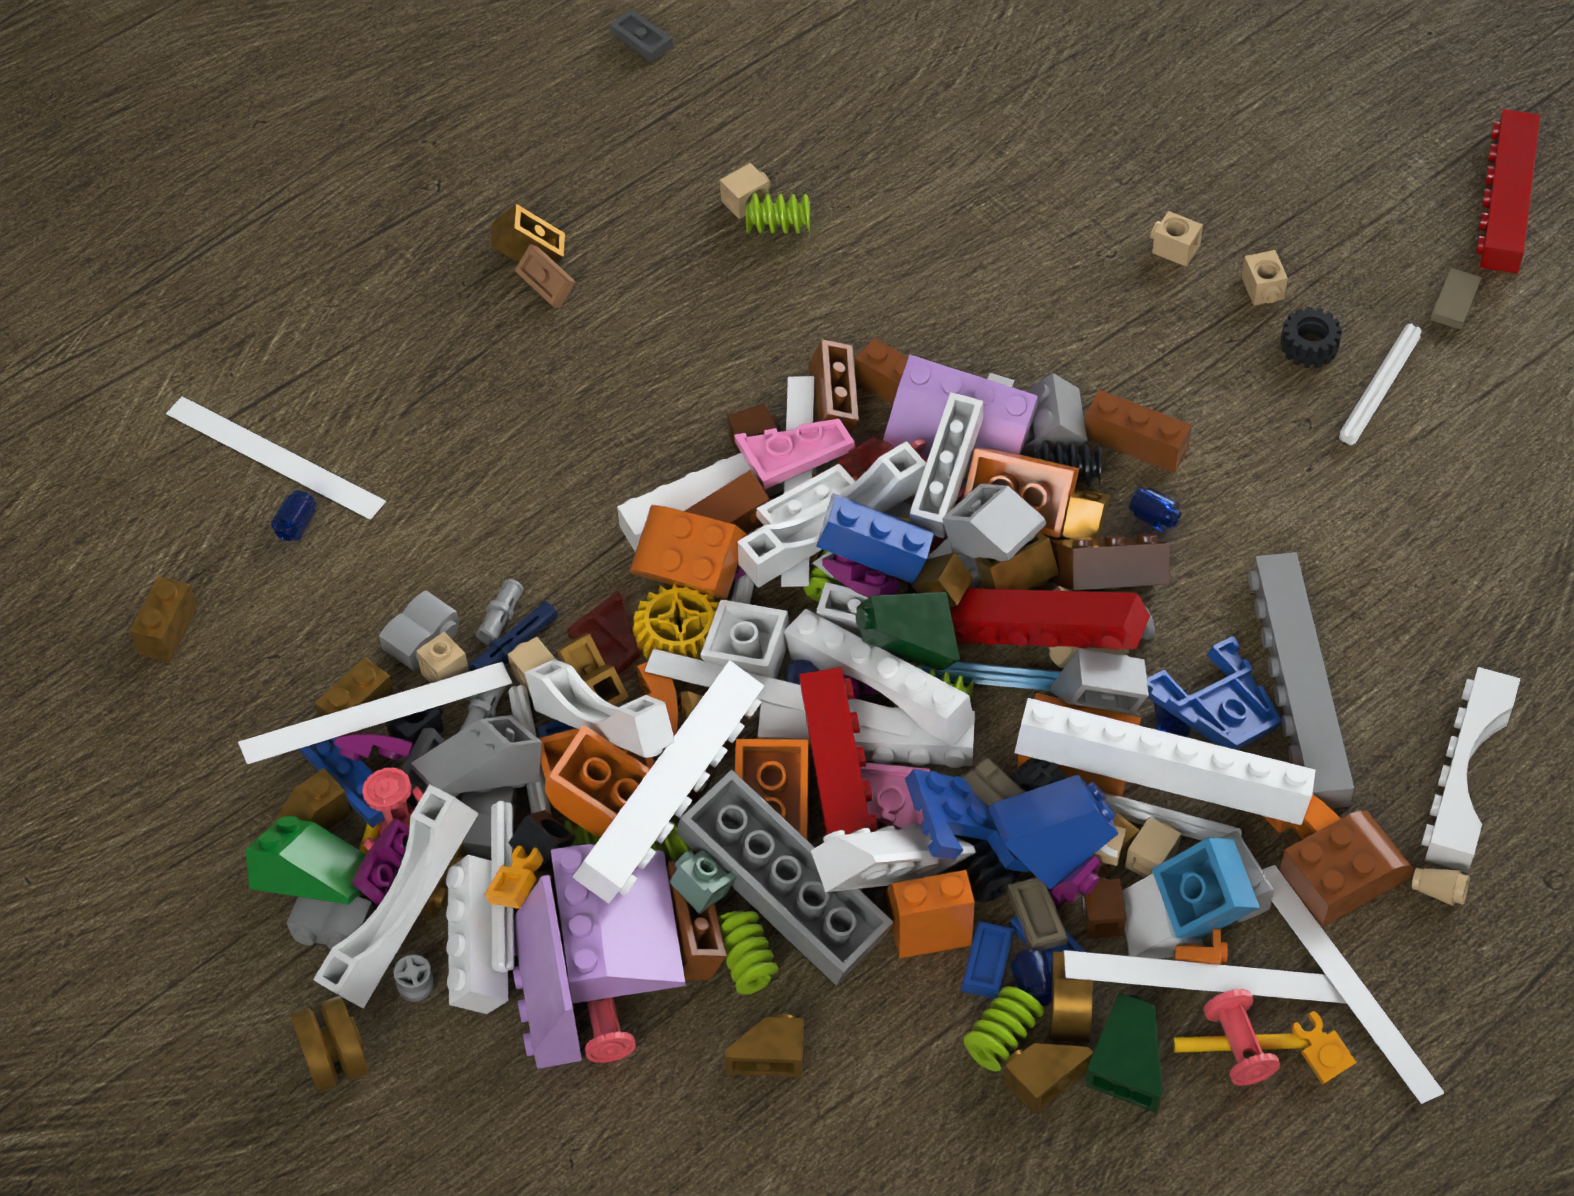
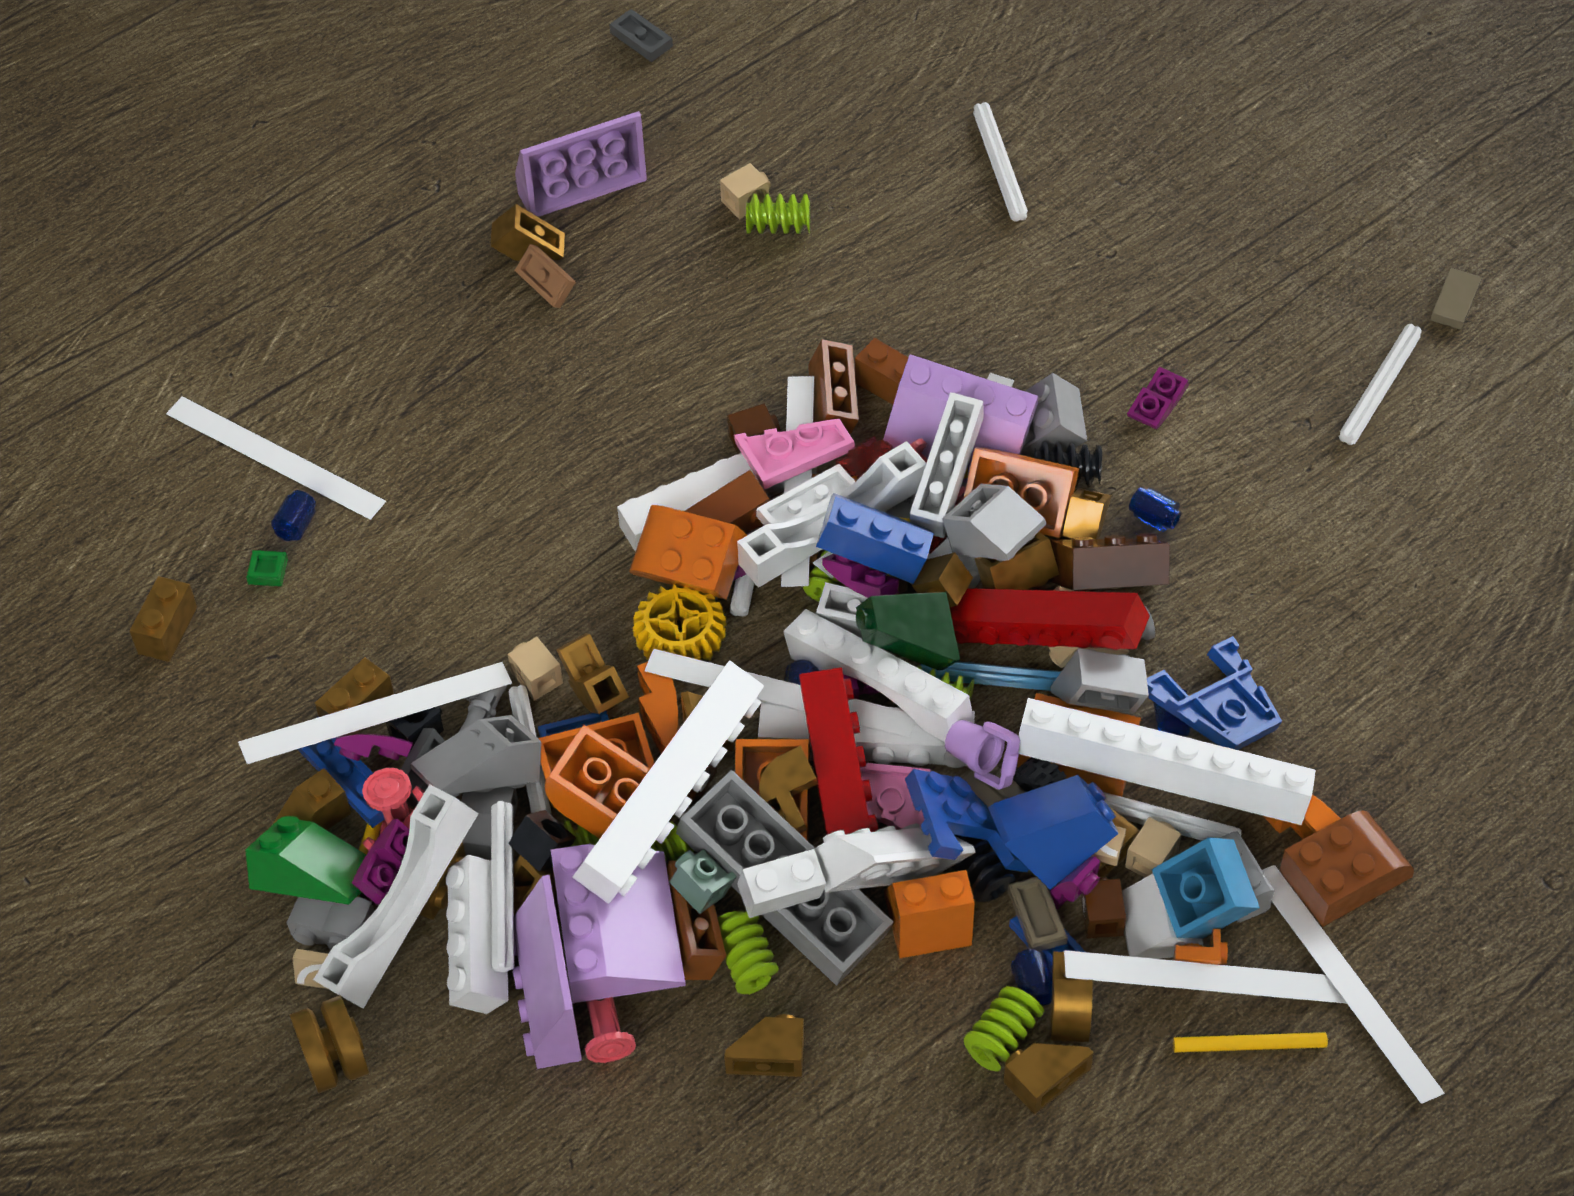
(267, 568): none -> green tile
(306, 966): none -> tan tile
(411, 969): light grey wheel -> none
(416, 626): light grey brick -> none
(441, 659): tan brick -> none
(499, 611): light grey pin -> none
(515, 882): light orange plate -> none
(520, 633): dark blue pin -> none
(582, 165): none -> lavender slope
(610, 632): clear red wing -> none
(636, 726): white arch -> none
(747, 637): white slope -> none
(781, 883): none -> white brick
(785, 778): none -> pearl gold brick
(982, 749): none -> lavender piece
(987, 959): blue tile -> none
(1000, 162): none -> white axle
(1128, 1055): dark green slope -> none
(1137, 431): dark orange brick -> none
(1159, 398): none -> magenta slope
(1176, 238): tan brick -> none
(1231, 1011): coral hose -> none
(1264, 277): tan brick -> none
(1300, 676): light grey brick -> none
(1313, 323): black tyre -> none
(1326, 1053): light orange plate -> none
(1442, 884): tan cone -> none
(1457, 826): white arch -> none
(1509, 191): red brick -> none

